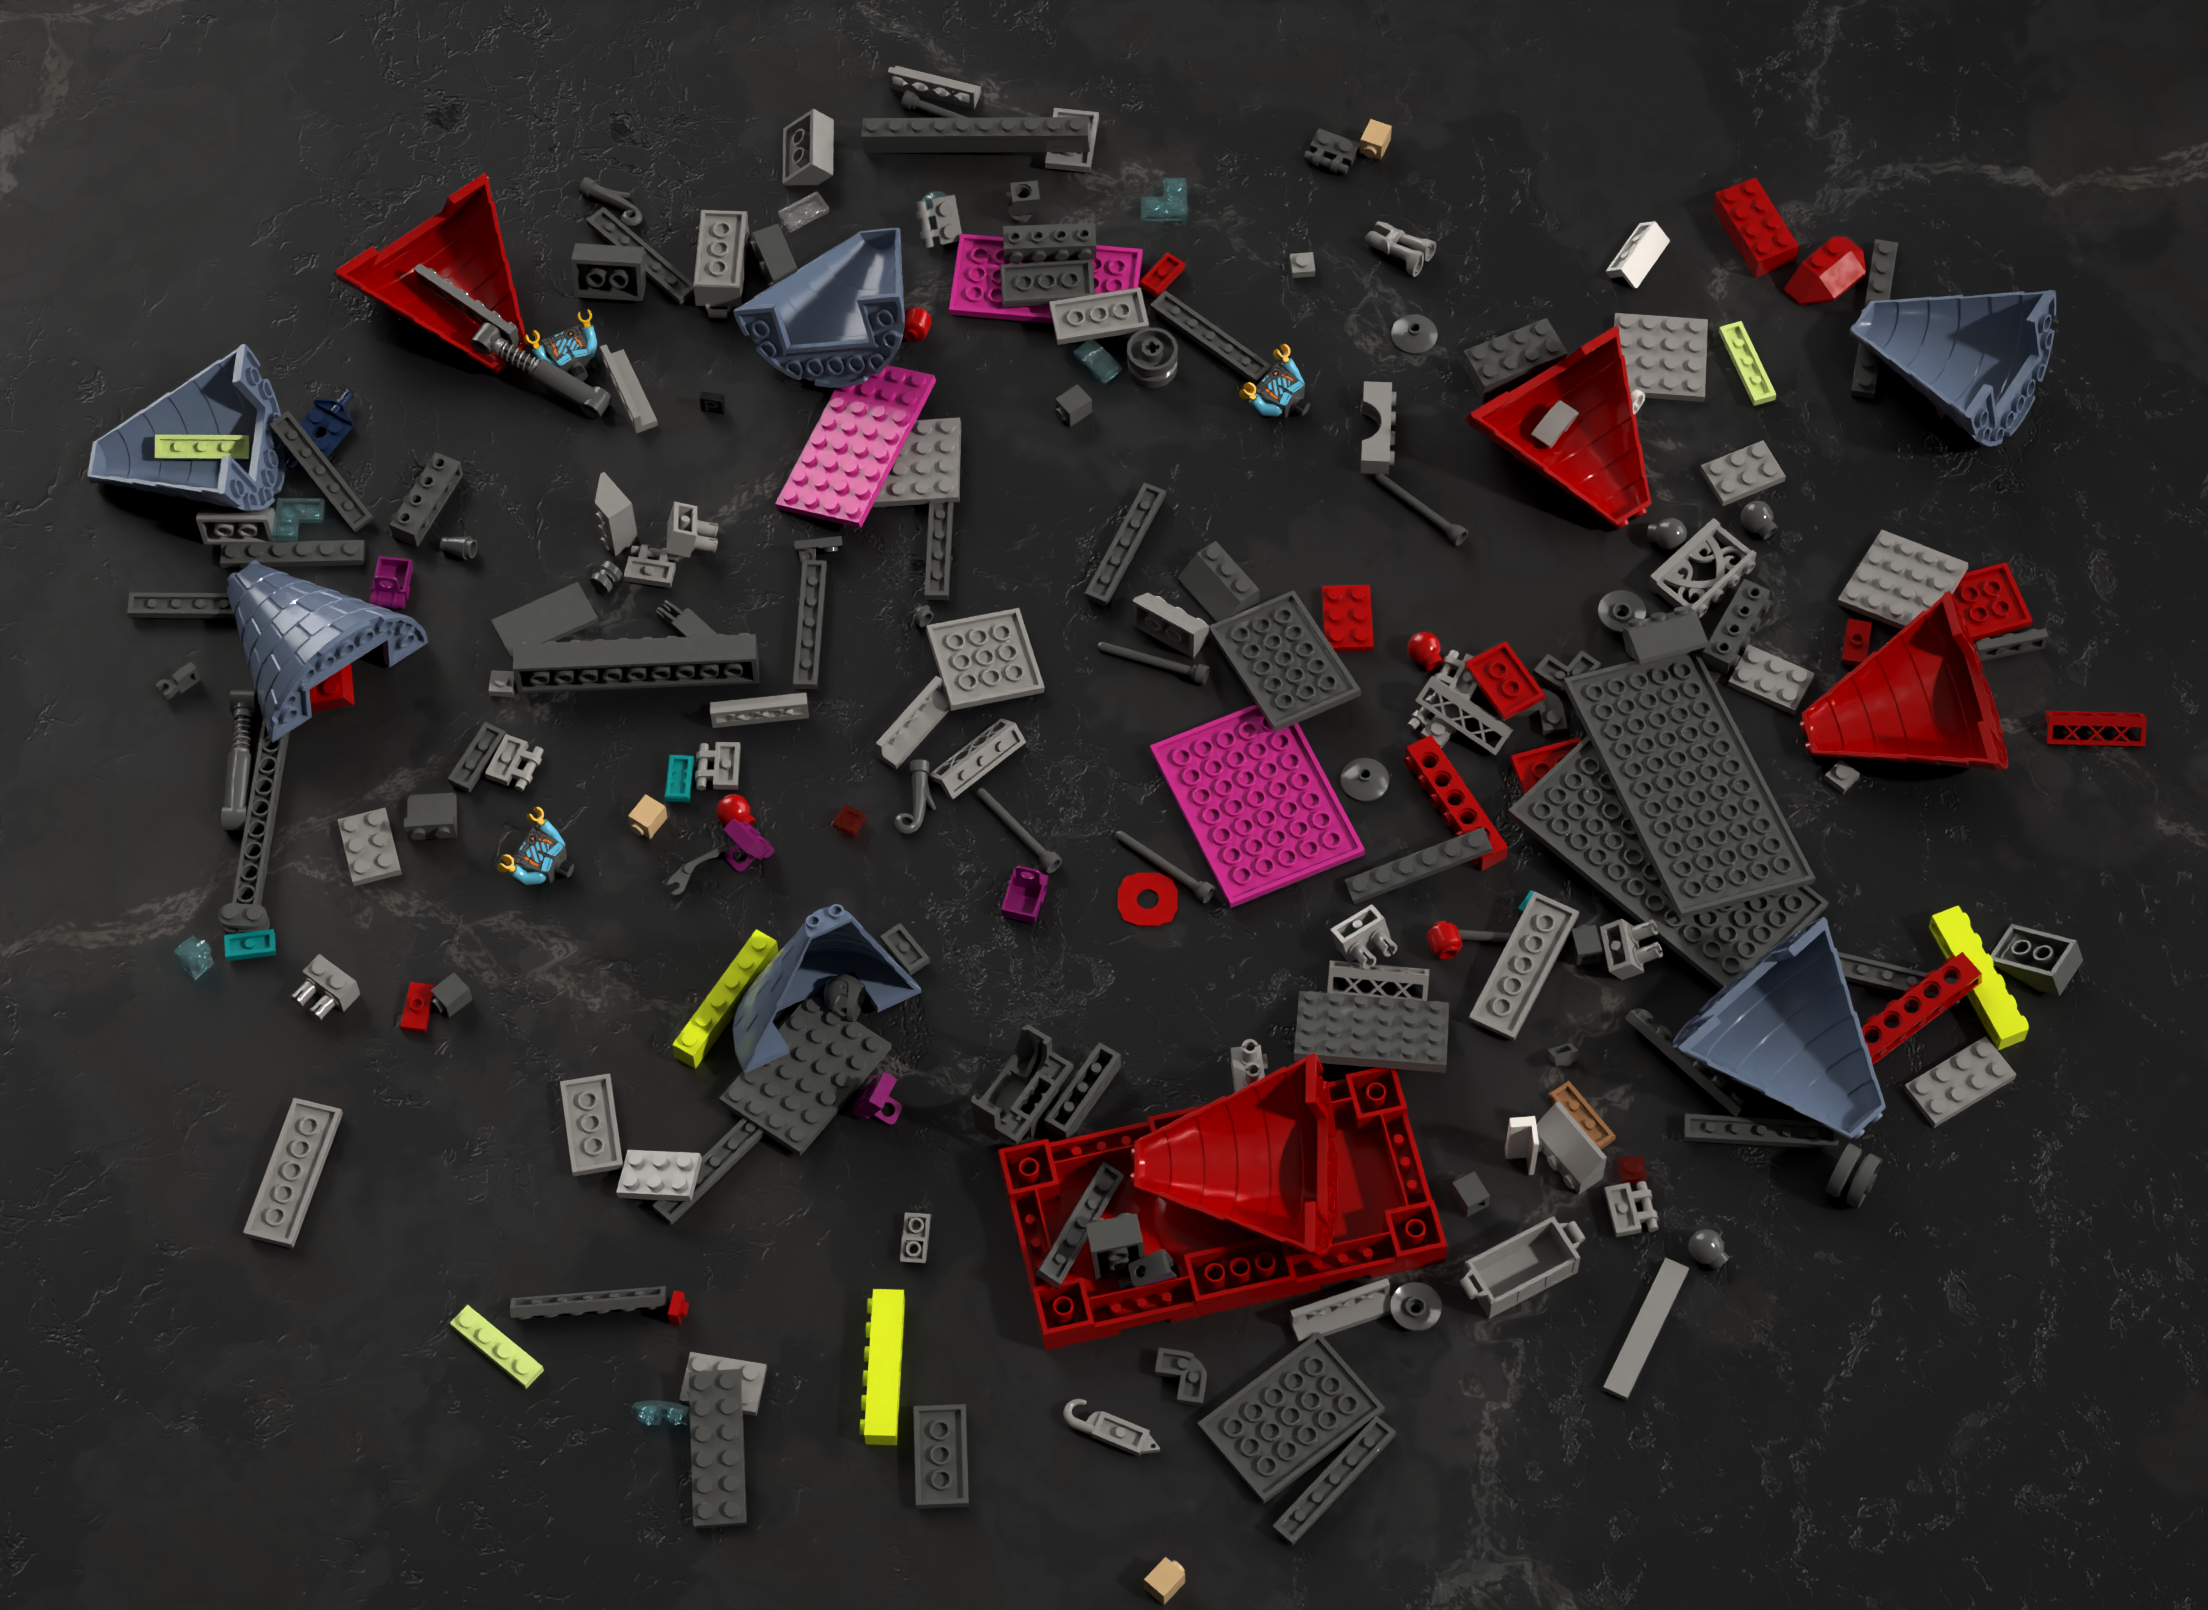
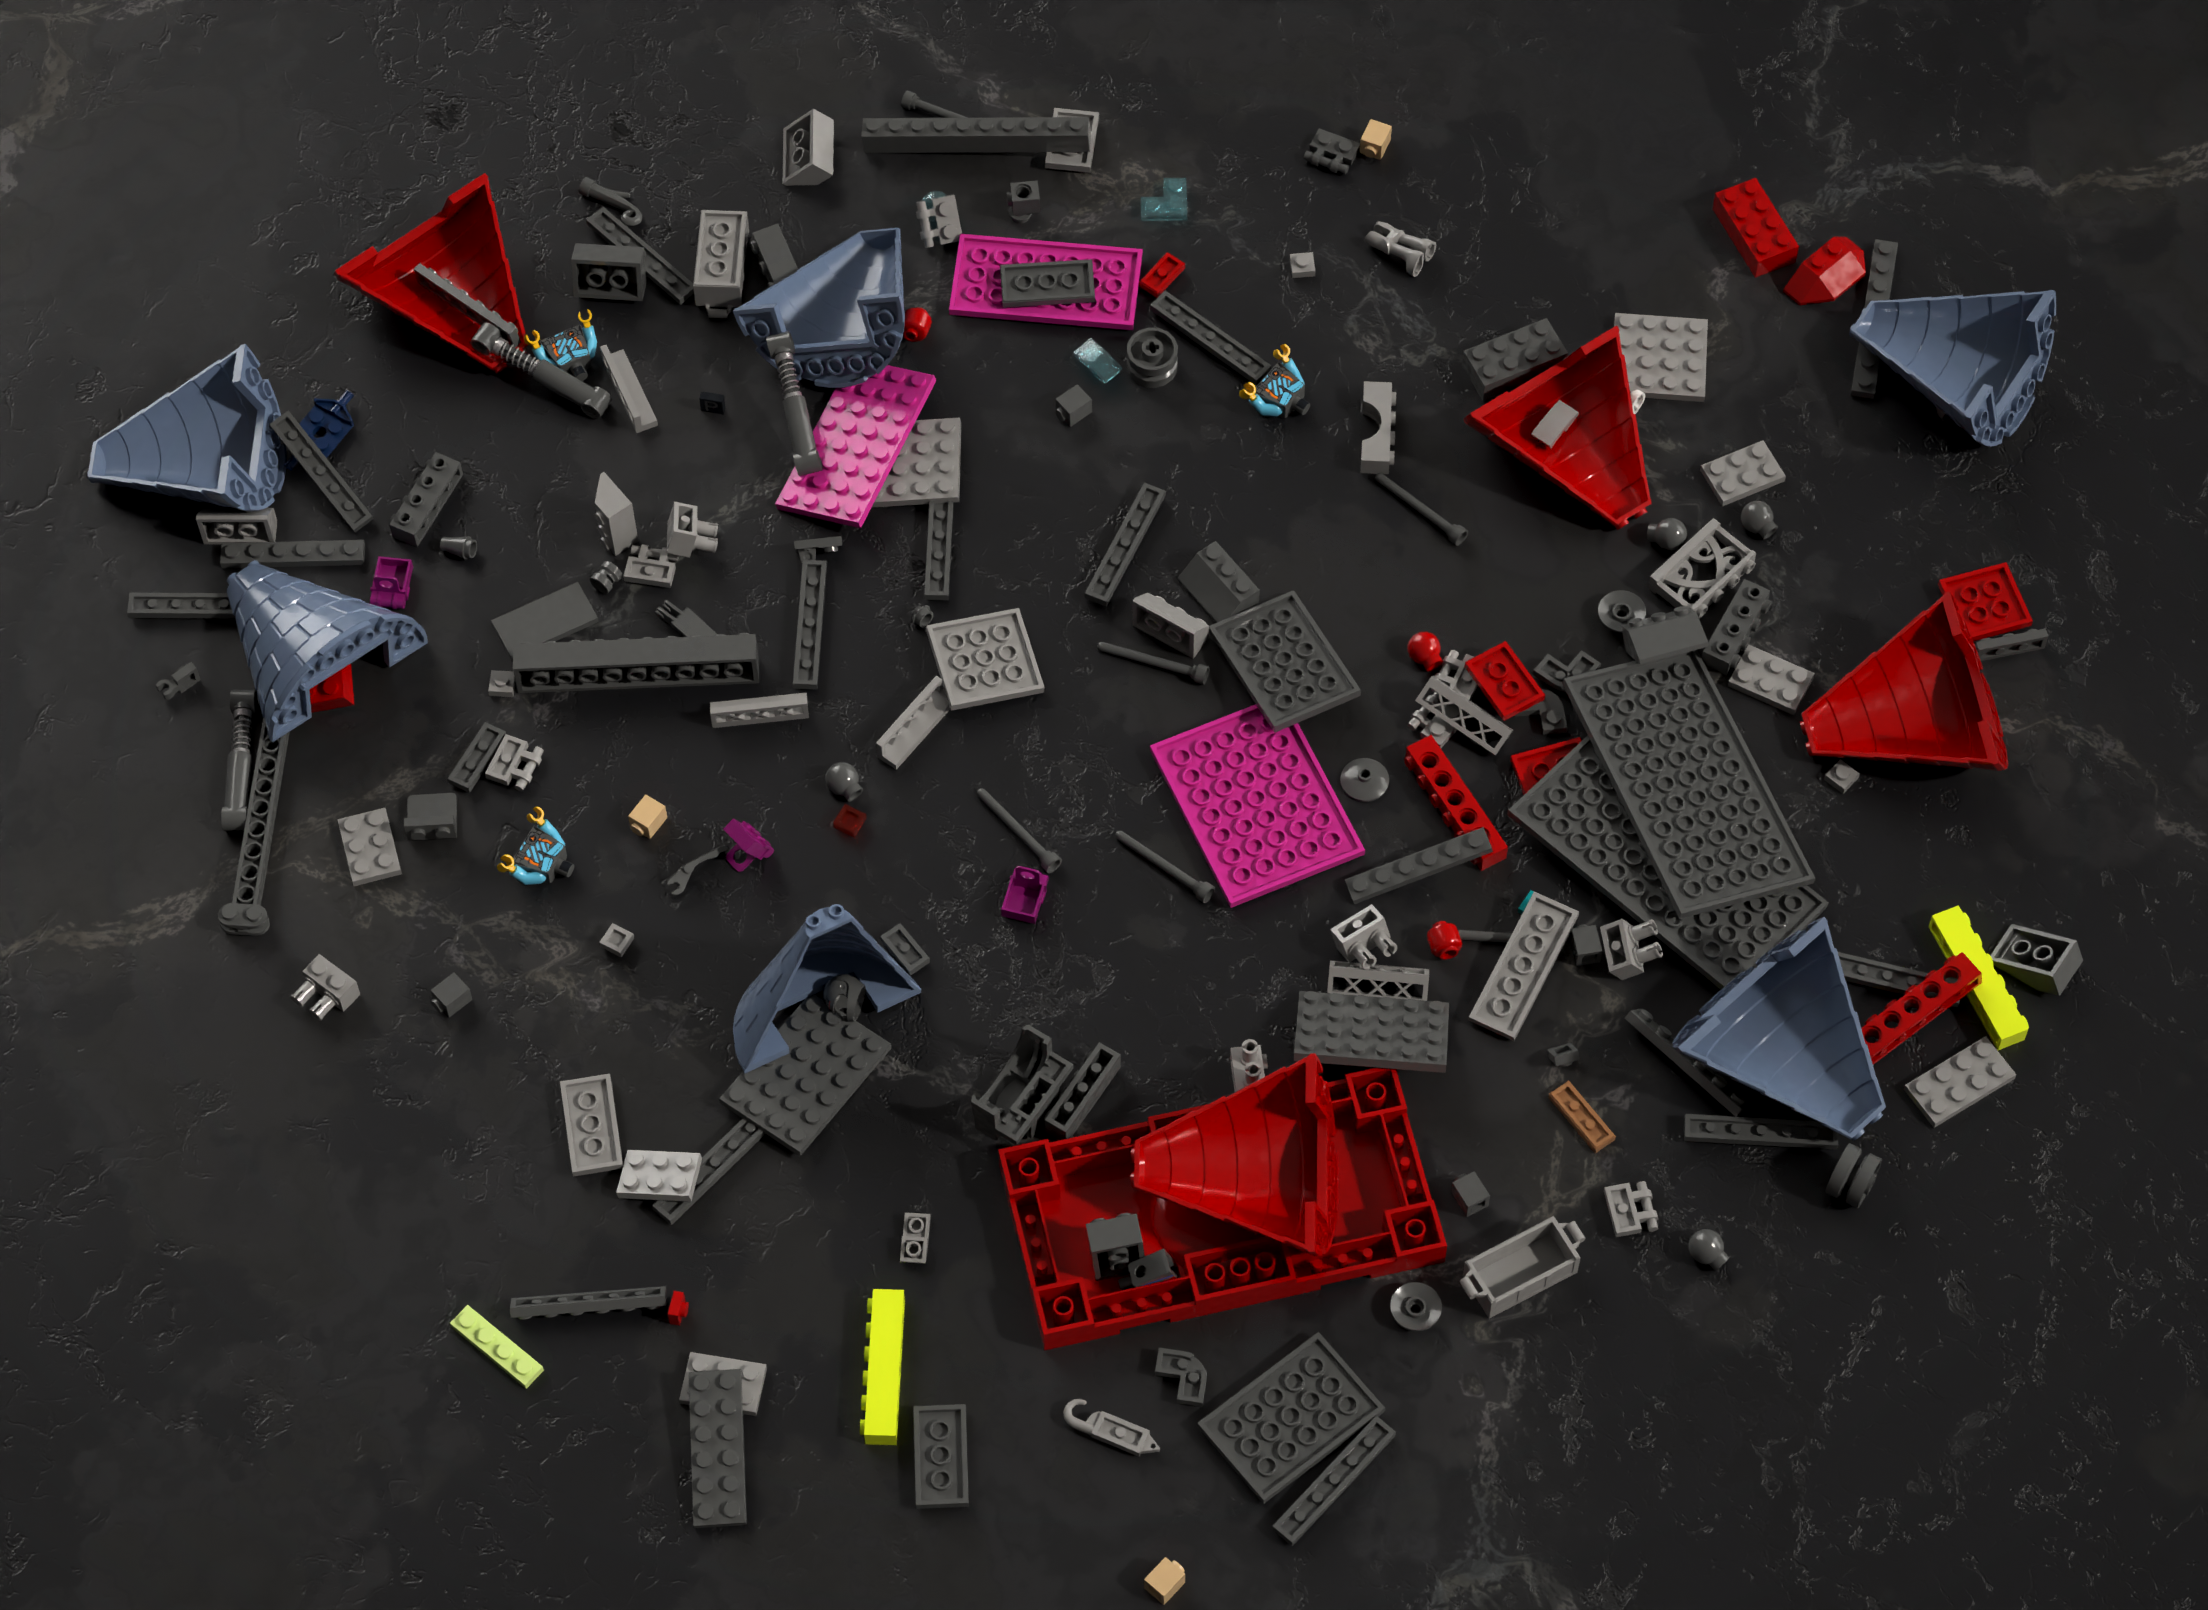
(194, 956): clear light blue brick -> none
(202, 446): yellowish green plate -> none
(250, 945): teal plate -> none
(292, 512): clear light blue plate -> none
(293, 1173): light grey plate -> none
(417, 1007): red plate -> none
(616, 940): none -> light grey plate
(653, 1412): clear light blue slope -> none
(679, 778): teal plate -> none
(723, 1000): neon yellow brick -> none
(726, 765): light grey plate -> none
(734, 807): red piece -> none
(794, 405): none -> dark grey piece
(803, 211): clear plate -> none
(843, 781): none -> dark grey piece
(875, 1096): magenta piece -> none
(921, 795): dark grey plant -> none
(934, 87): light grey fence -> none
(978, 757): light grey fence -> none
(1049, 242): dark grey brick -> none
(1074, 1232): dark grey plate -> none
(1098, 316): light grey plate -> none
(1156, 916): red piece -> none
(1341, 1311): light grey fence -> none
(1348, 617): red plate -> none
(1414, 341): dark grey dish -> none
(1523, 1141): white panel -> none
(1570, 1149): light grey slope -> none
(1631, 1169): clear red plate -> none
(1639, 253): white panel -> none
(1645, 1329): light grey tile -> none
(1747, 363): yellowish green plate -> none
(1856, 642): red plate -> none
(1900, 580): light grey plate -> none
(2090, 719): red fence -> none

